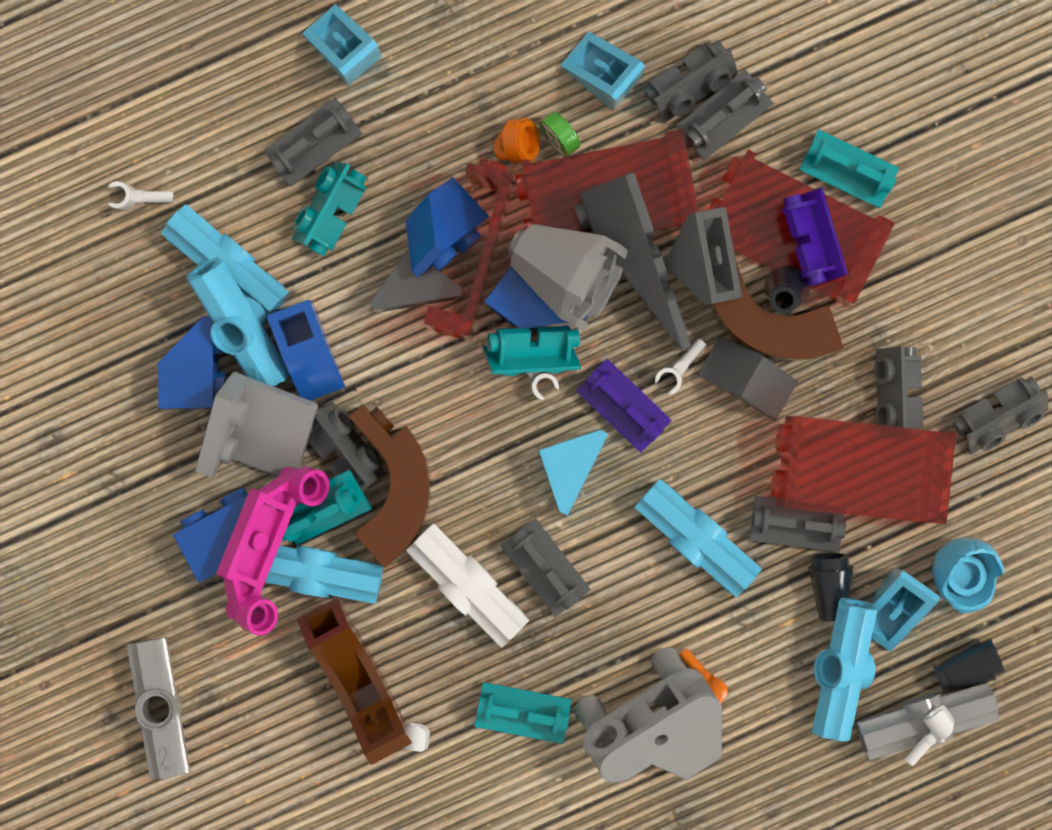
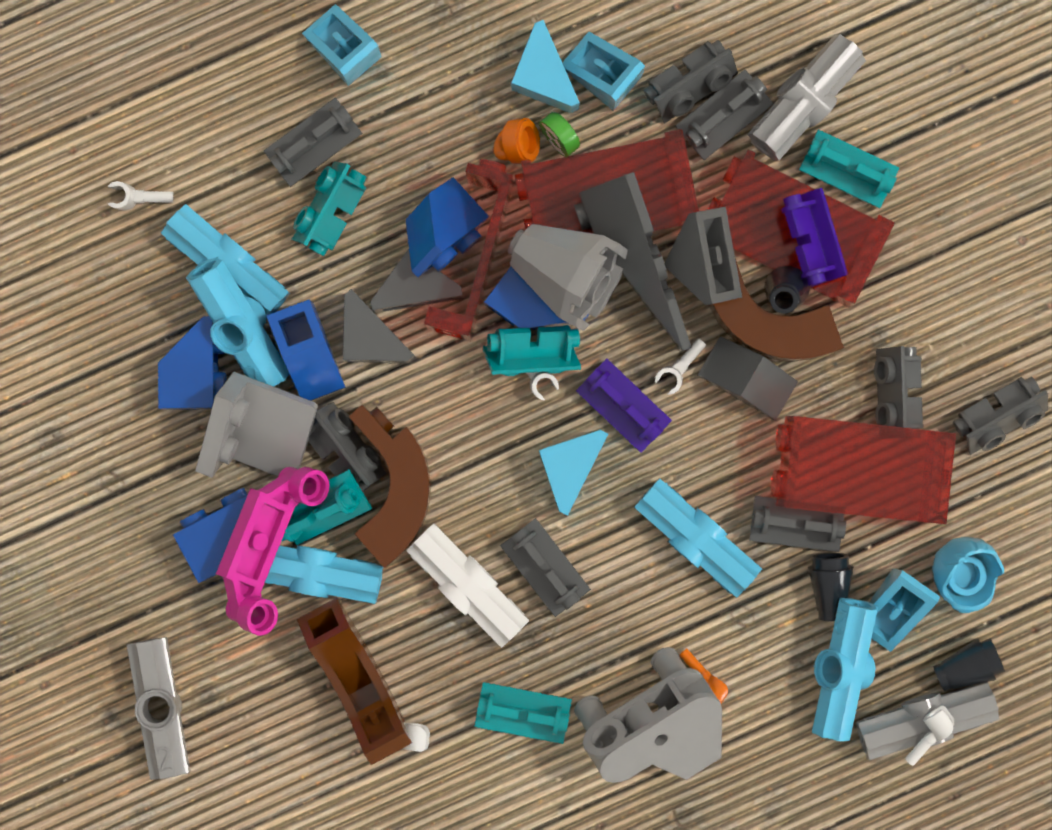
(368, 338): none -> dark grey slope
(543, 74): none -> medium azure slope
(806, 97): none -> light grey piece

